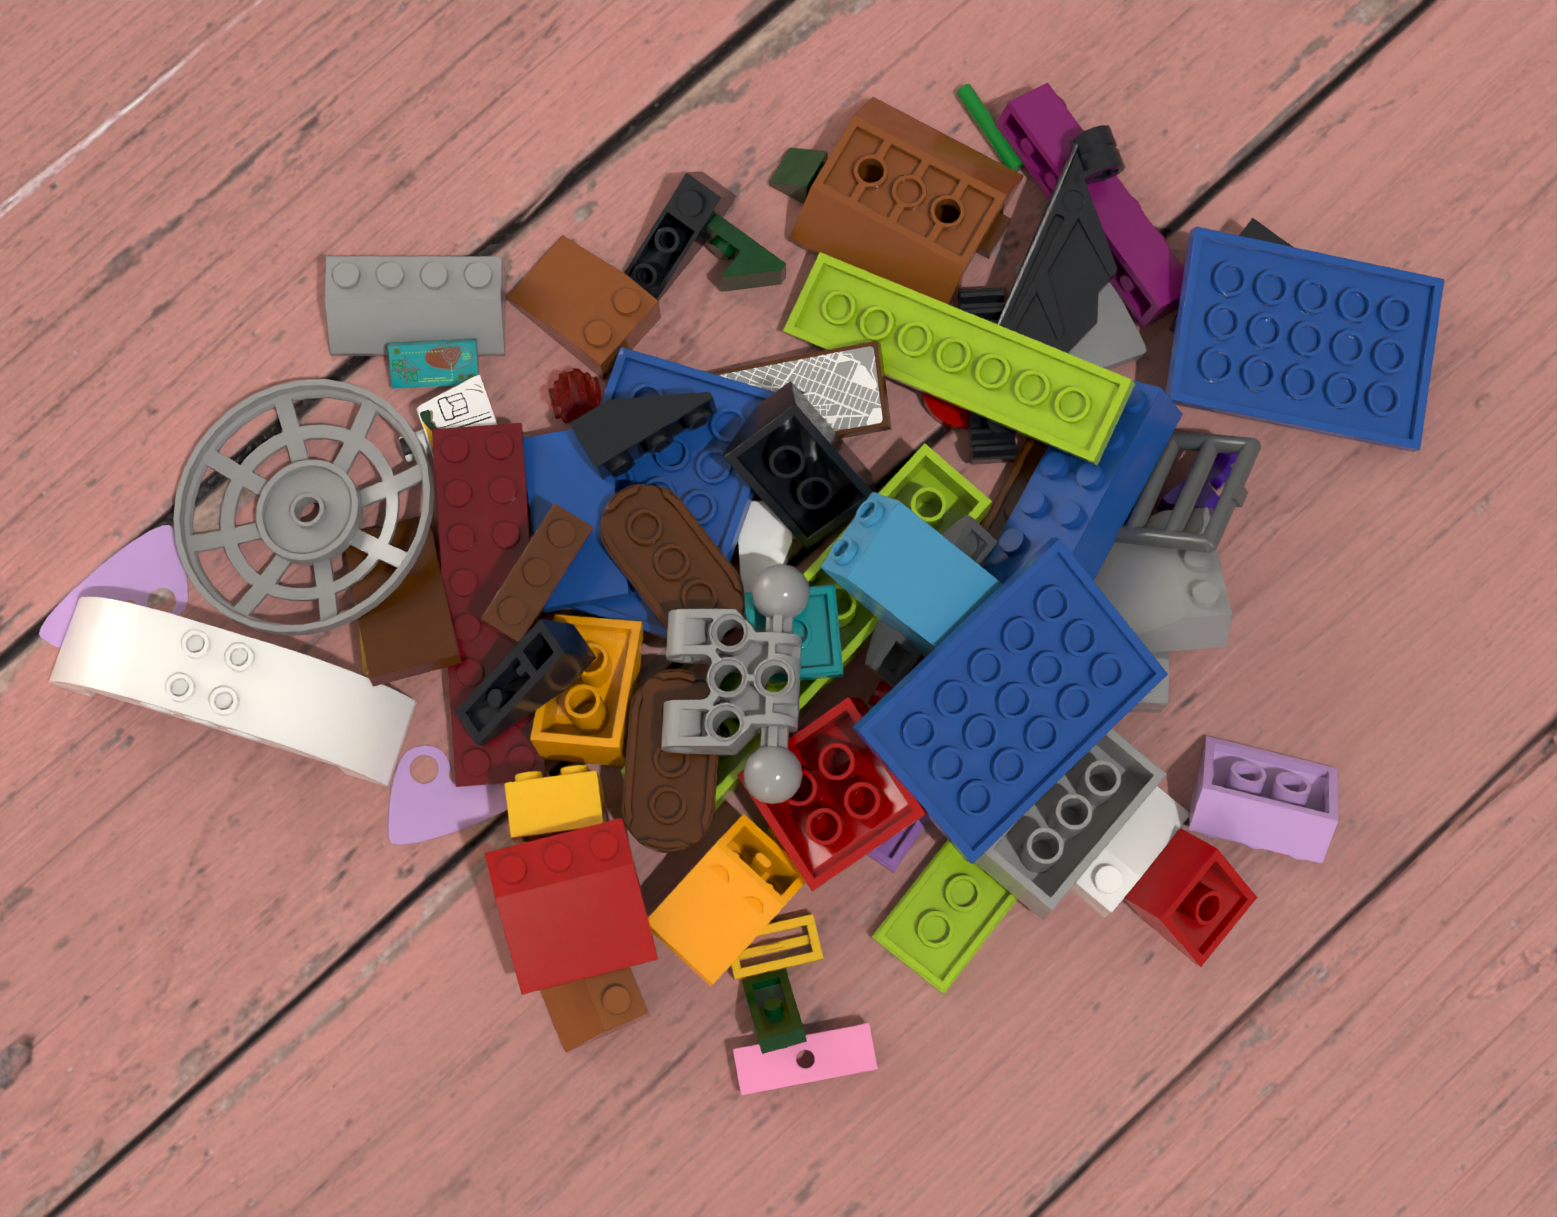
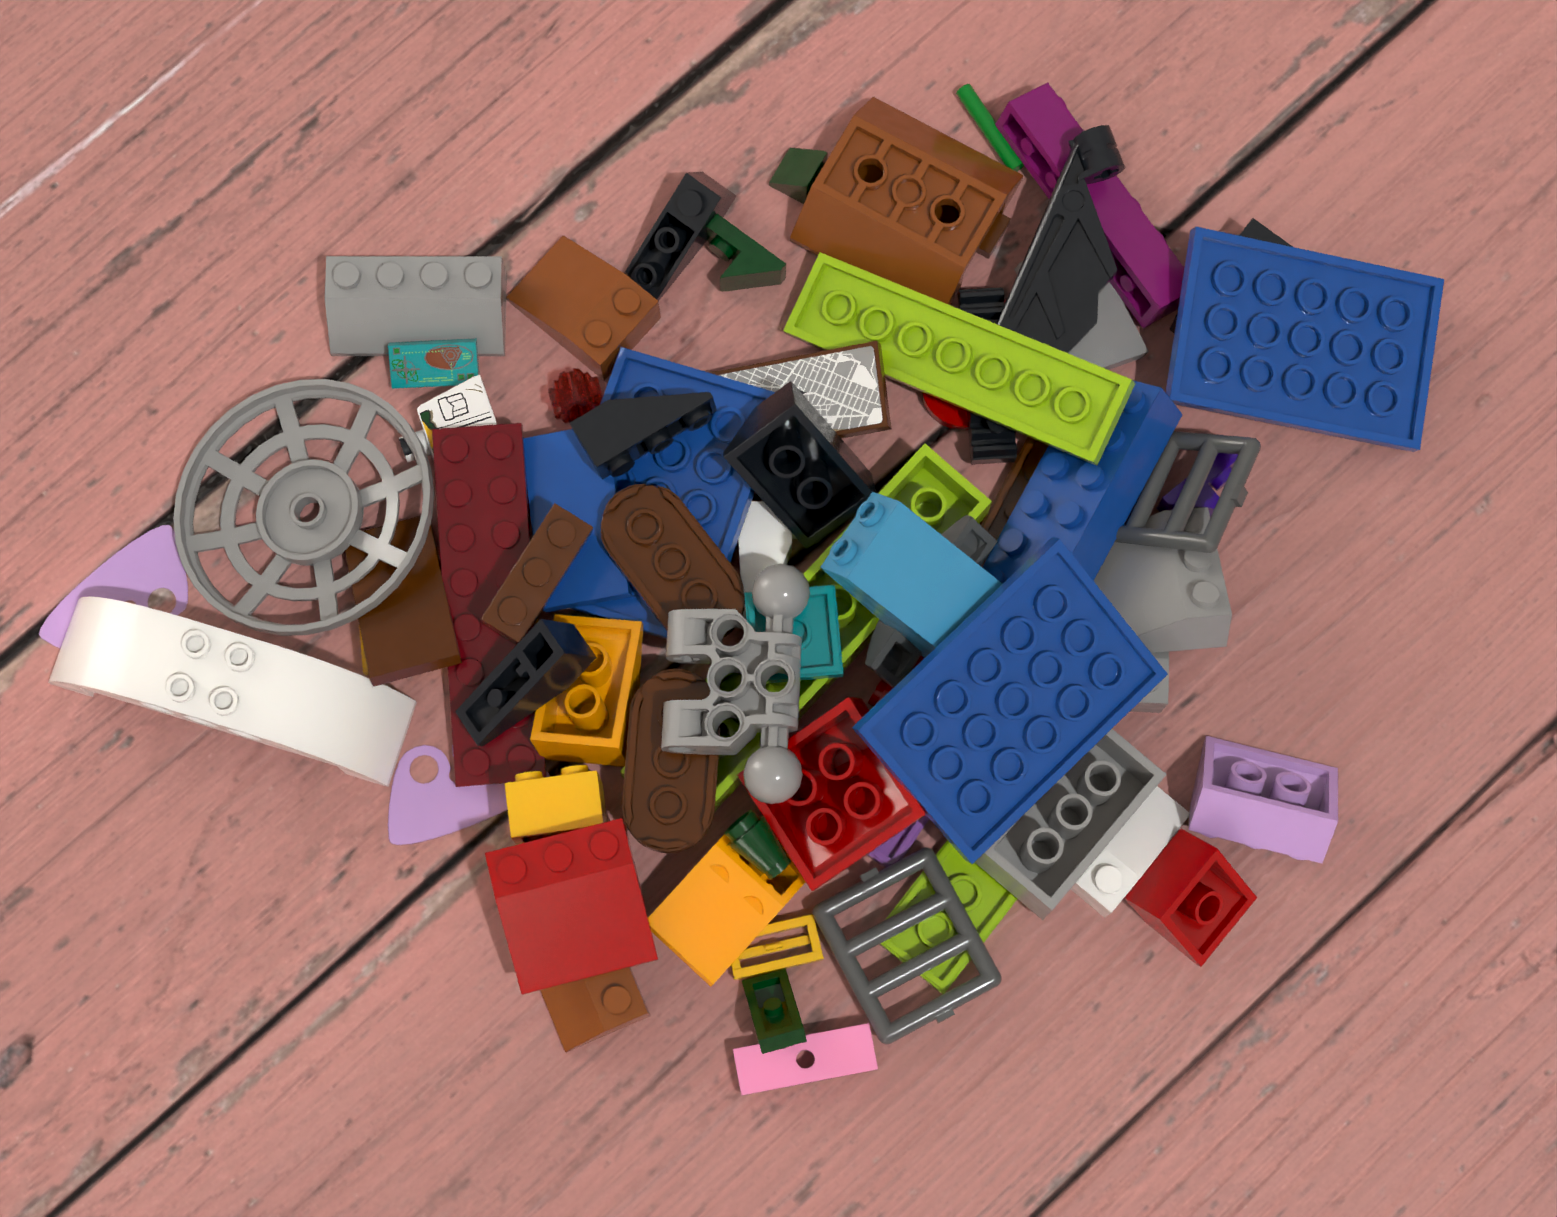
(757, 843): none -> dark green cone
(869, 991): none -> dark grey bar

